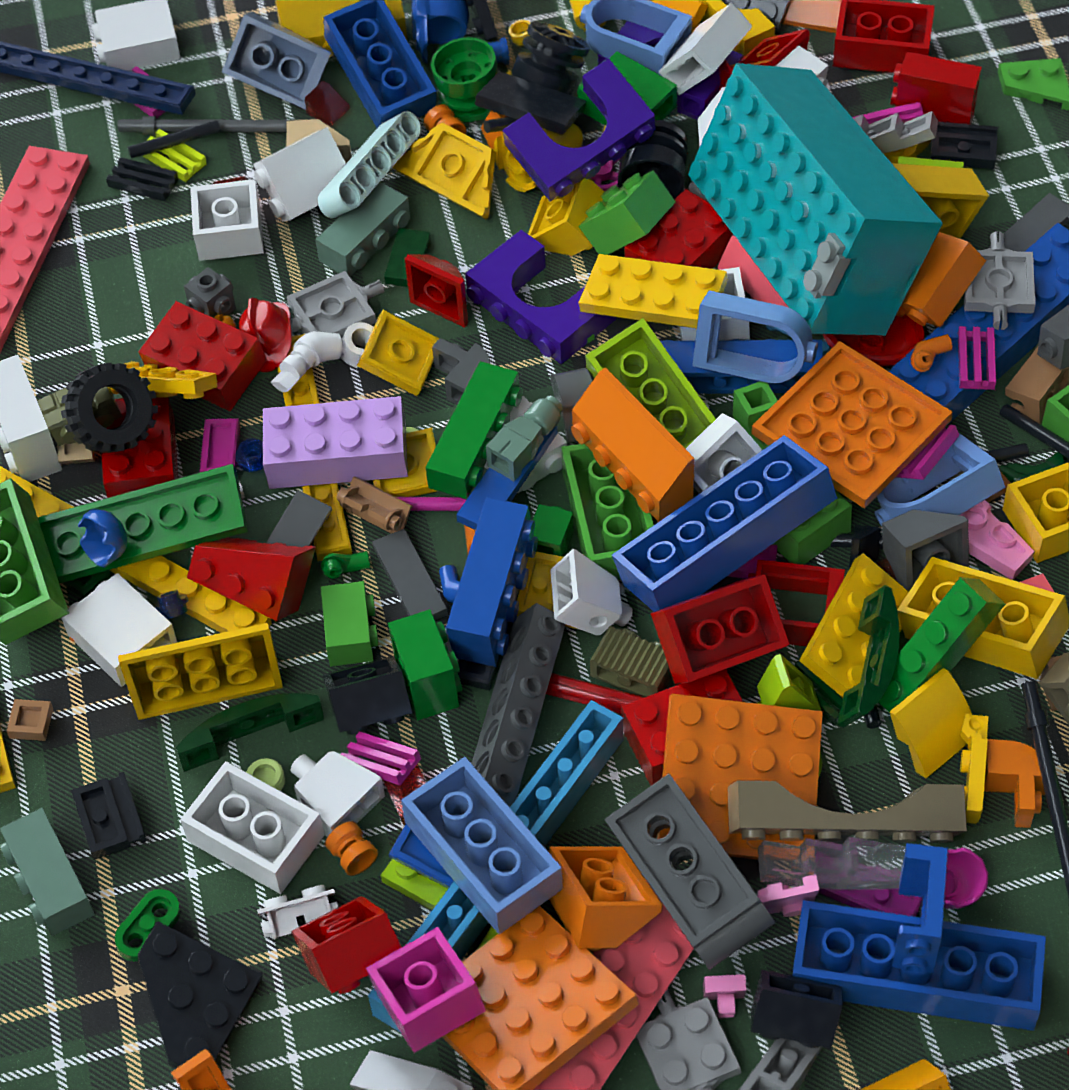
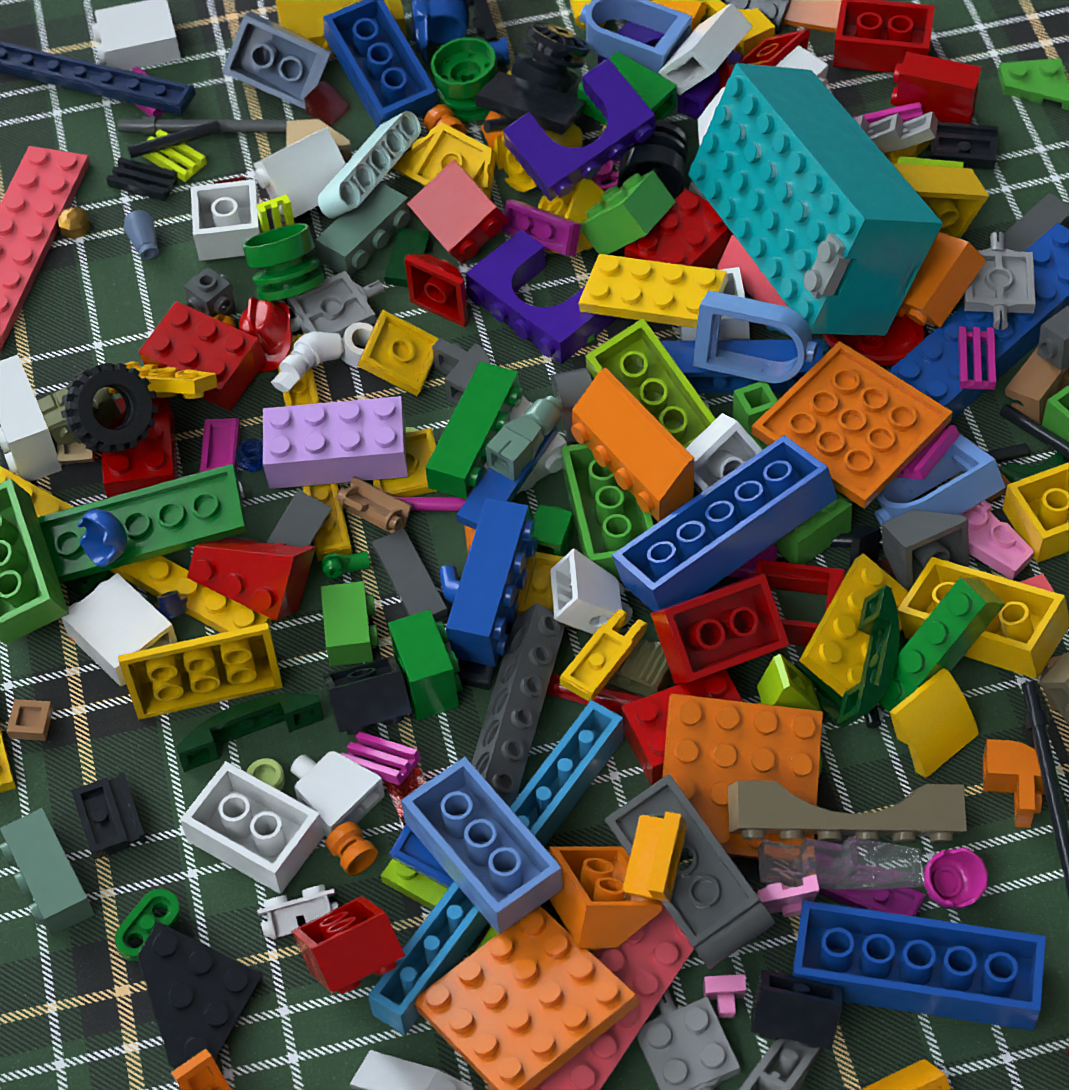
(73, 222): none -> pearl gold tile
(141, 231): none -> sand blue cone
(274, 205): none -> neon yellow tile
(285, 268): none -> green wheel
(426, 989): dark pink brick -> none
(458, 212): none -> brick
(516, 29): yellow hinge -> none
(547, 228): none -> magenta tile
(602, 656): none -> yellow hinge
(655, 856): none -> light orange panel
(925, 352): orange arm -> none
(925, 877): blue panel -> none
(974, 764): yellow hinge -> none

